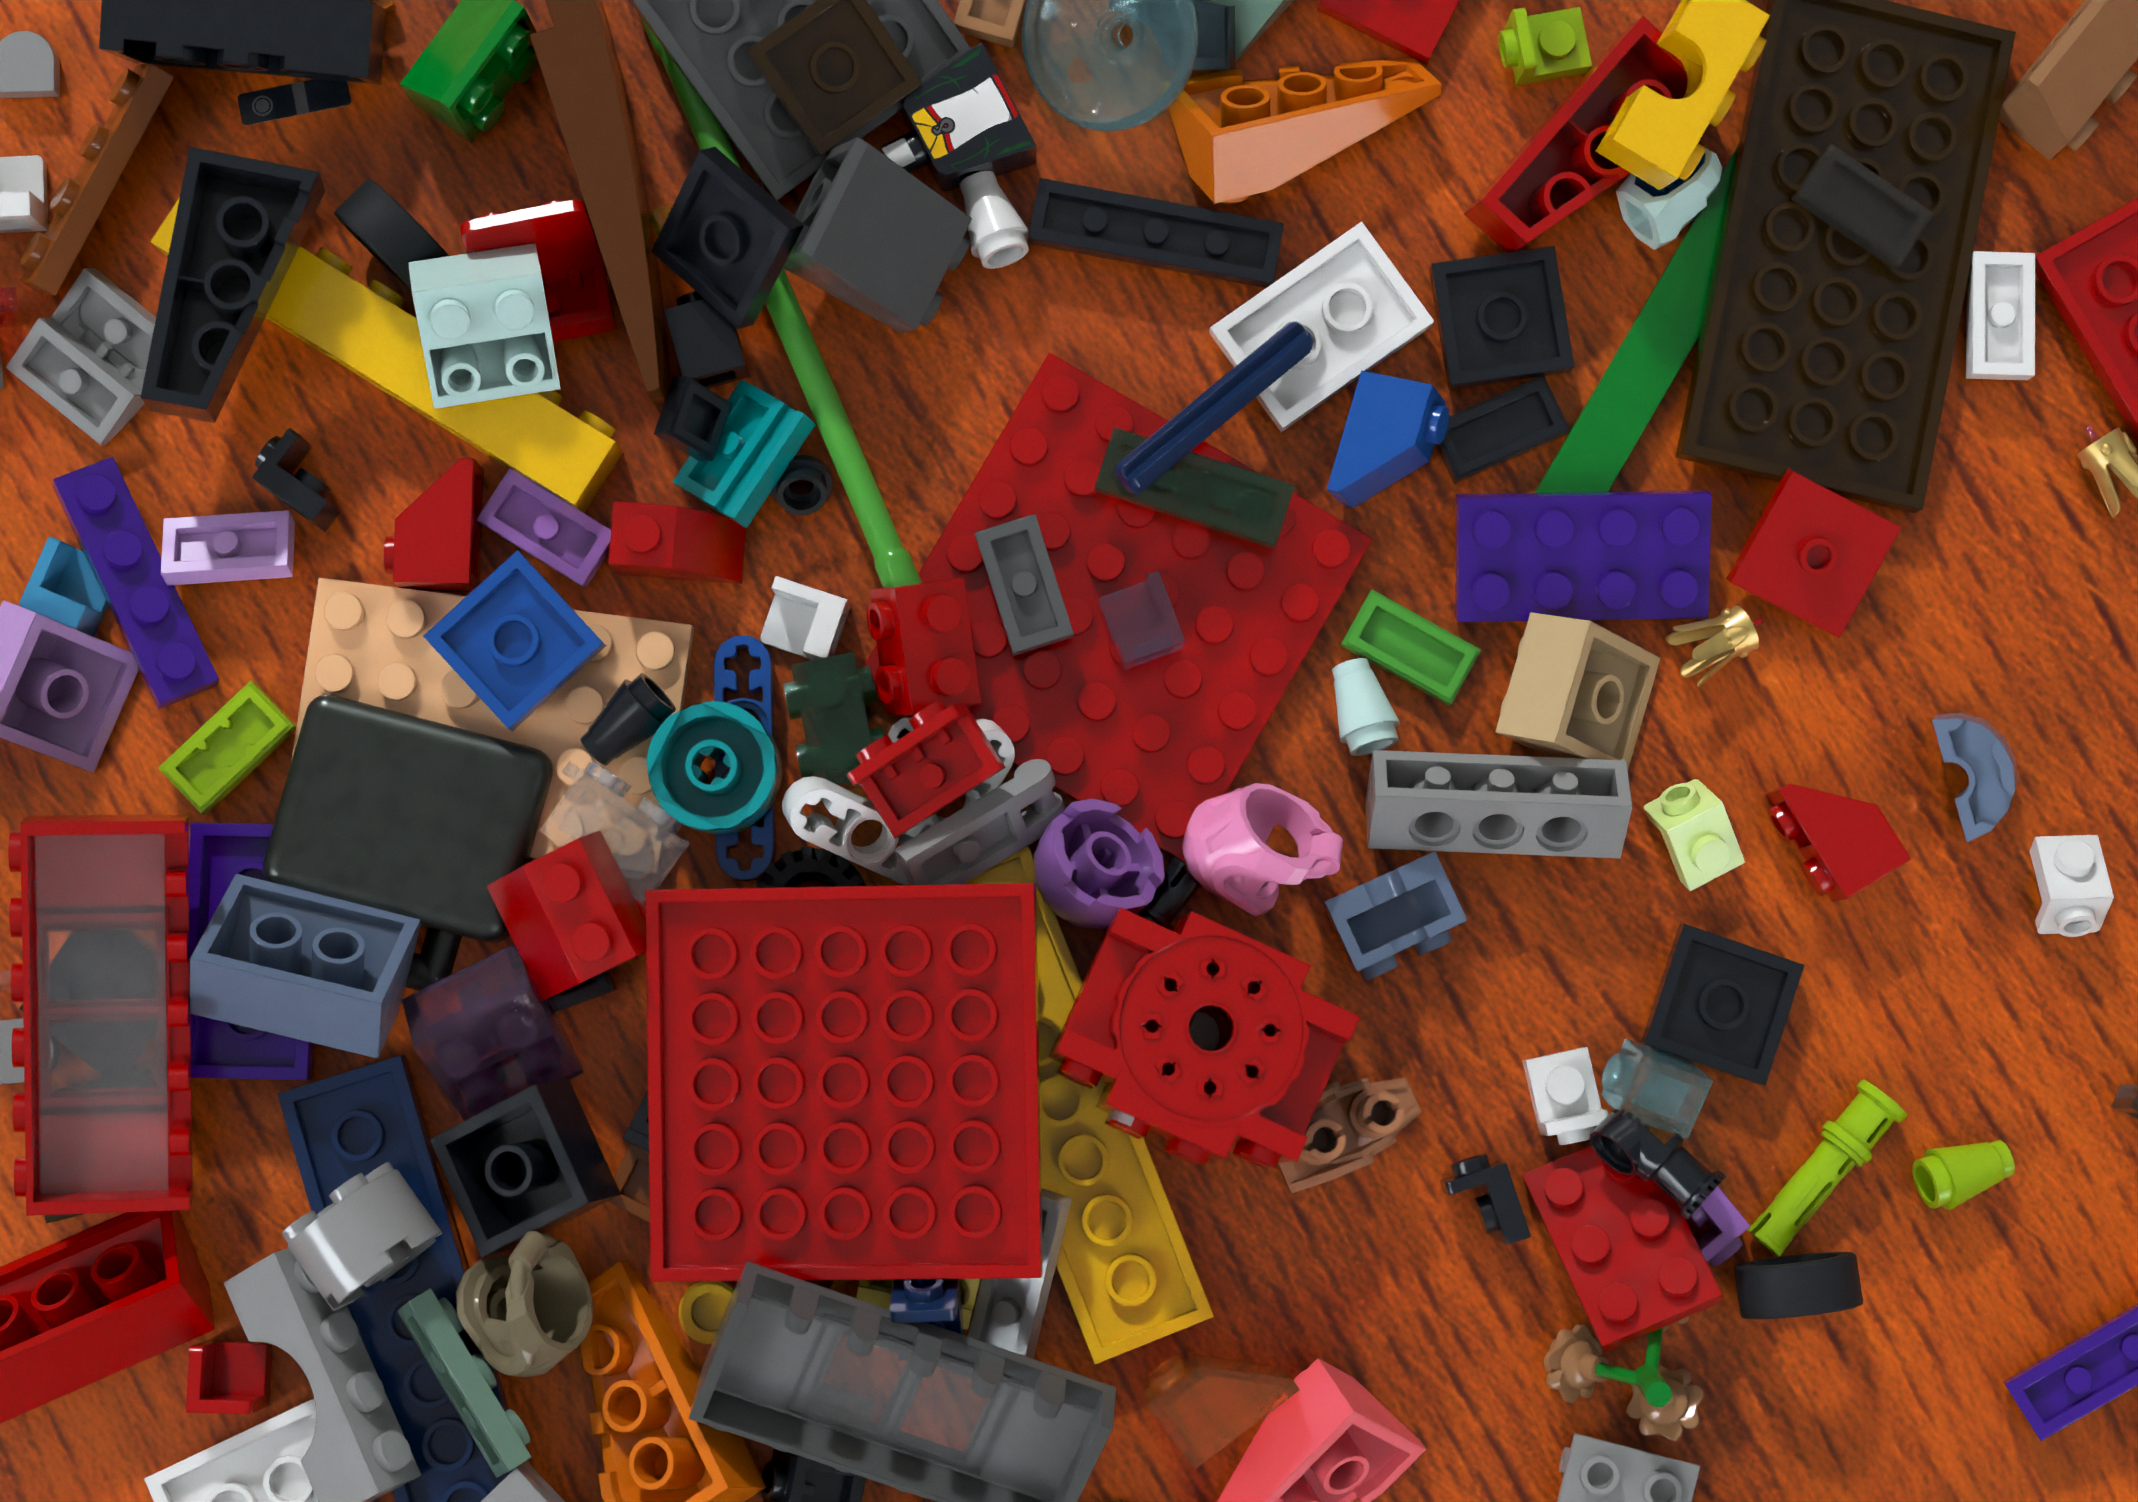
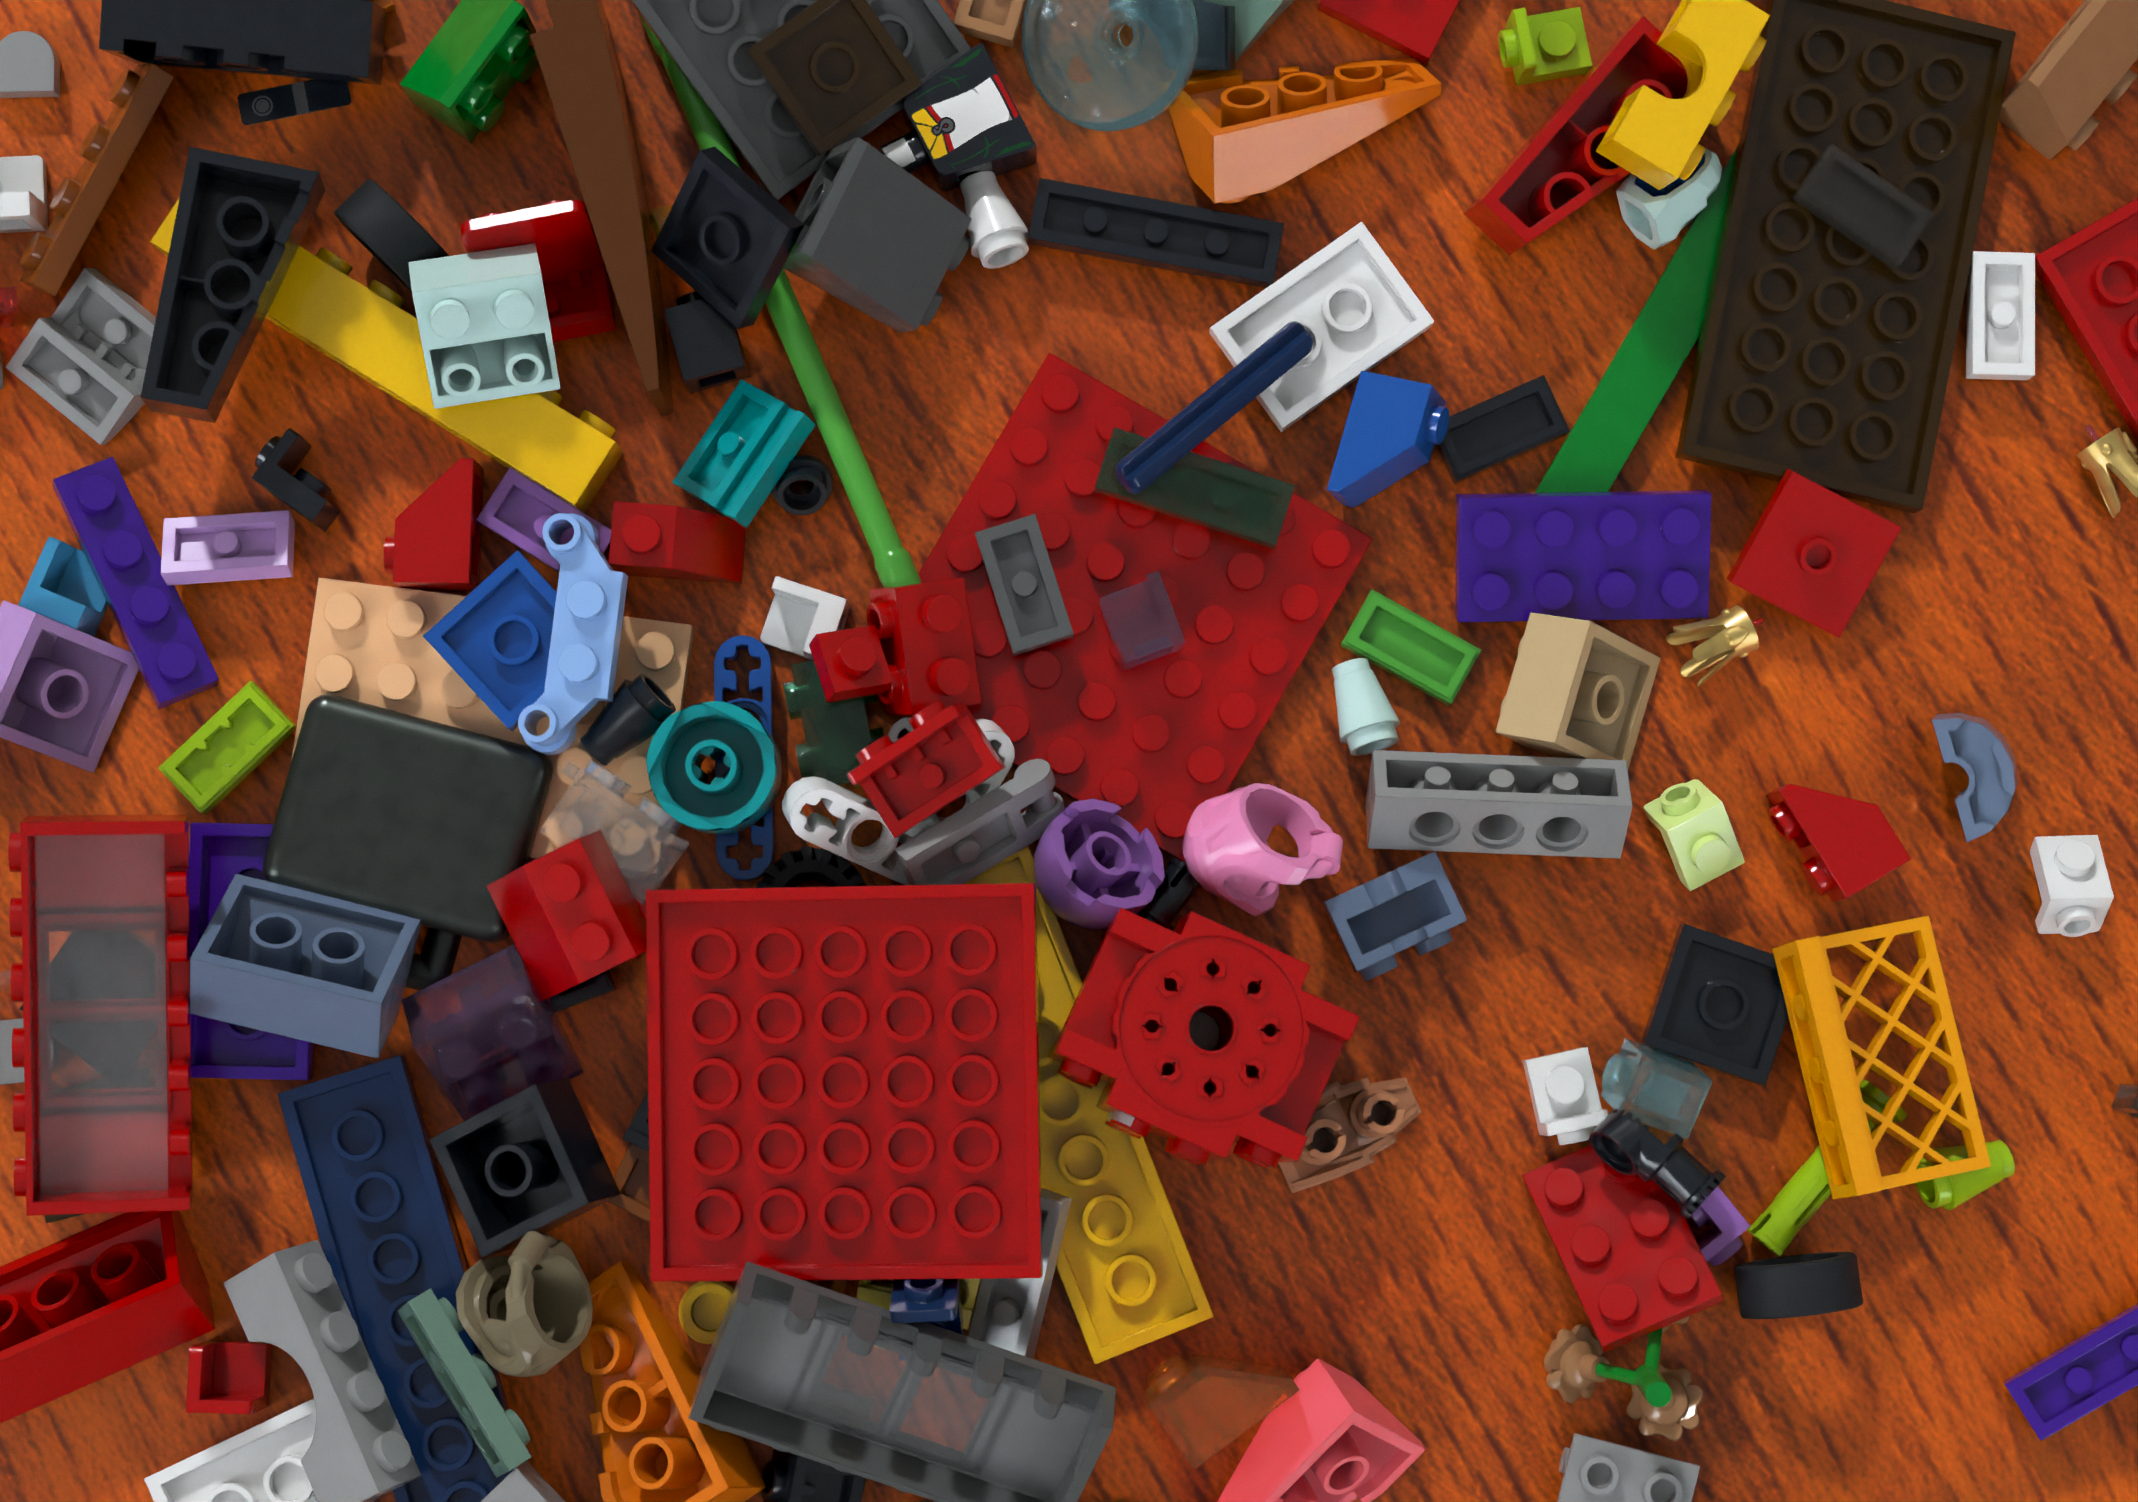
(362, 1235): light grey brick -> none
(582, 636): none -> light blue plate
(693, 418): black tile -> none
(850, 663): none -> red plate
(1499, 1206): black bracket -> none
(1501, 317): black plate -> none
(1830, 1070): none -> light orange fence

